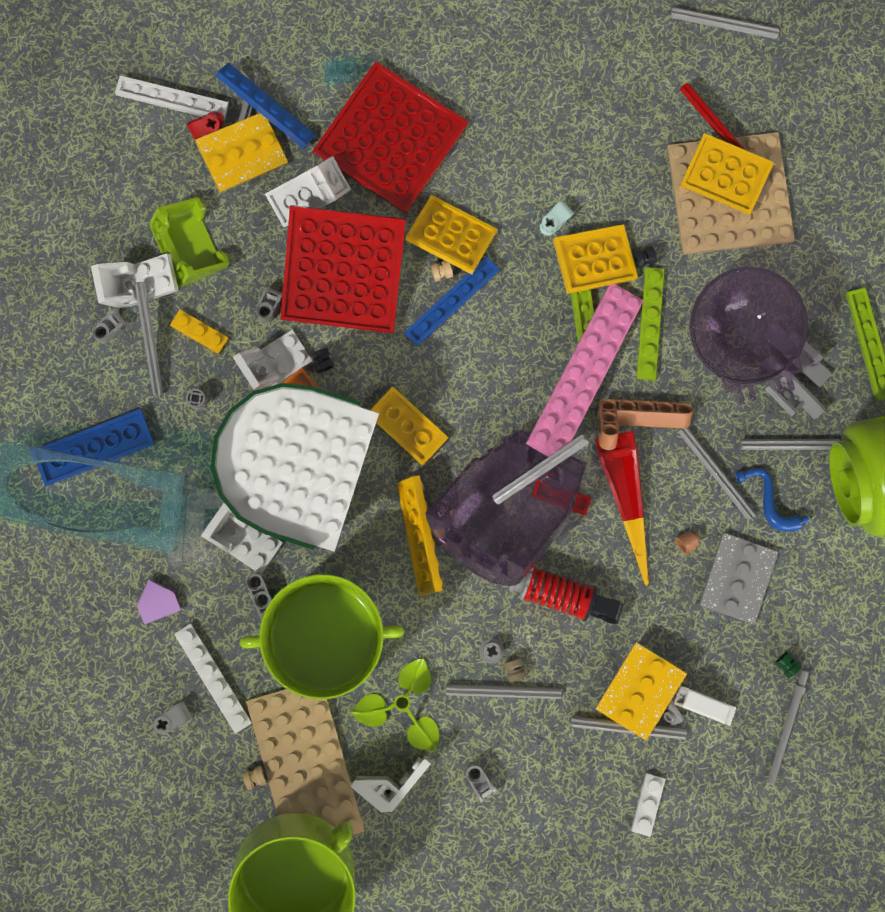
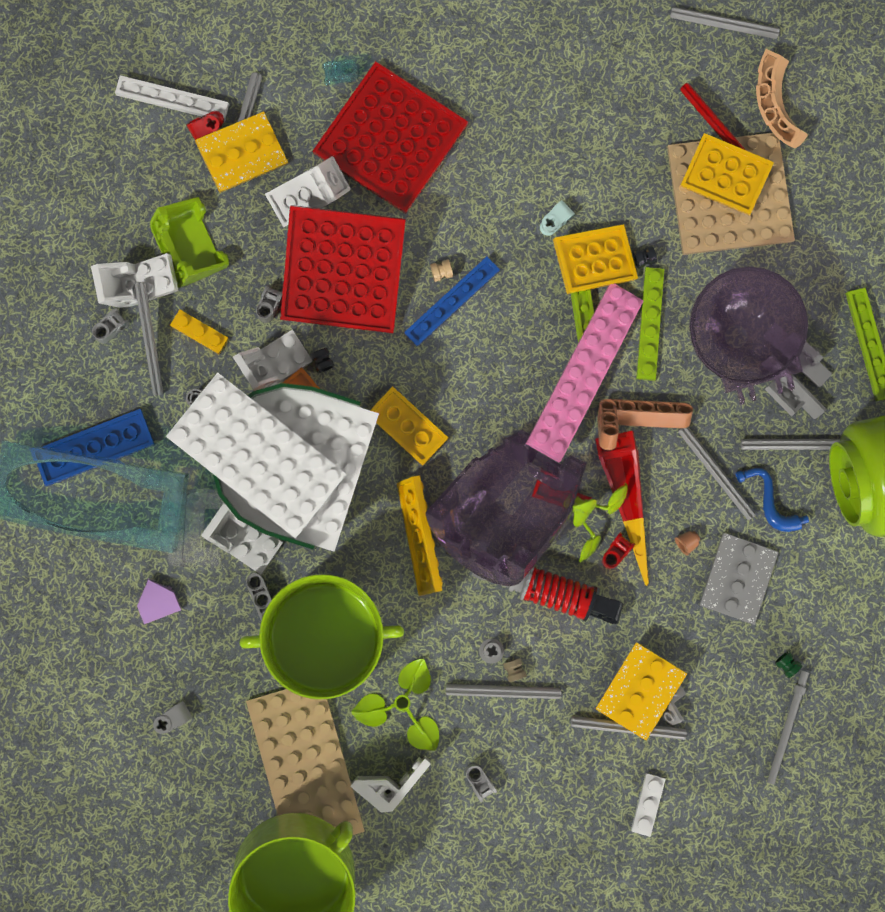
(213, 678): white plate -> none
(254, 778): tan wheel -> none
(256, 455): none -> white plate
(265, 105): blue plate -> none
(451, 234): yellow plate -> none
(540, 469): light grey axle -> none
(582, 510): none -> lime plant
(617, 550): none -> red piece
(705, 705): white piece -> none
(770, 100): none -> light nougat brick

